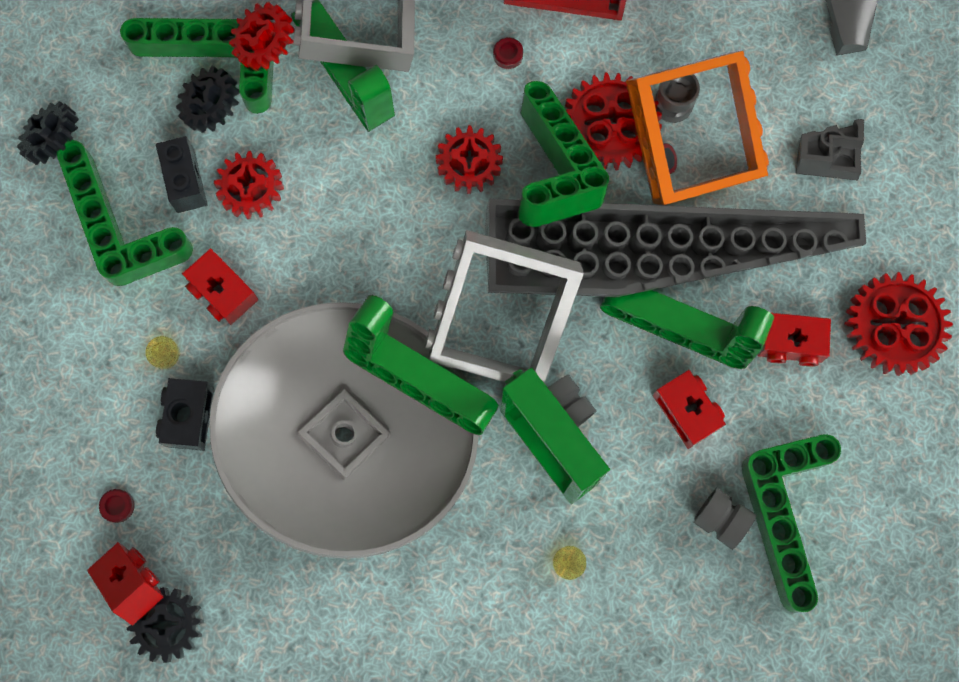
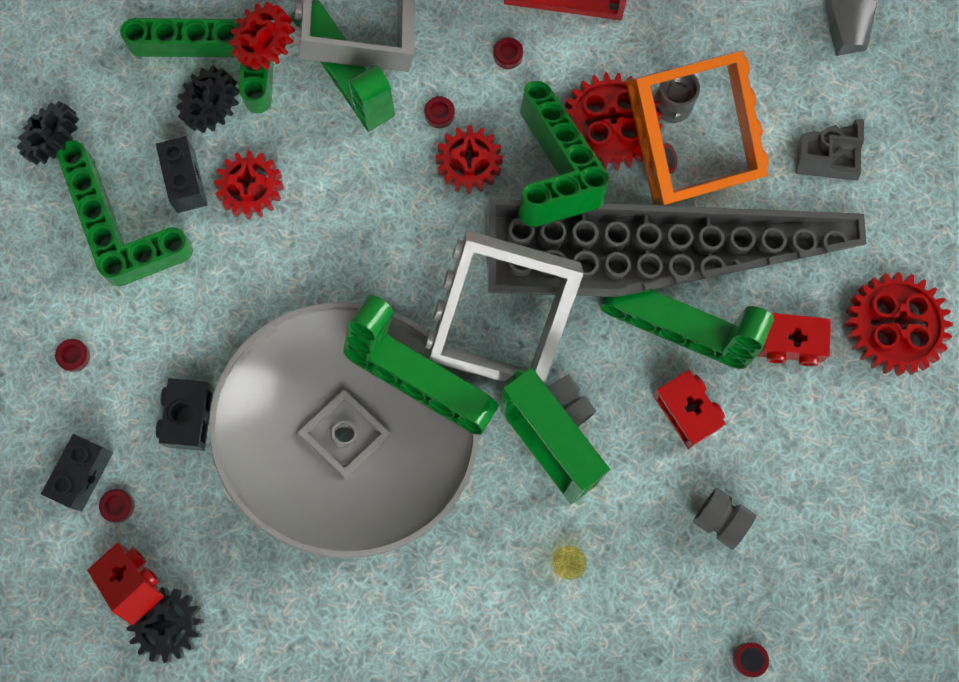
(72, 355): none -> dark red tile
(77, 473): none -> black brick
(162, 352): clear yellow tile -> none
(213, 271): red brick -> none
(439, 112): none -> dark red tile
(751, 659): none -> tile
(782, 512): green beam -> none

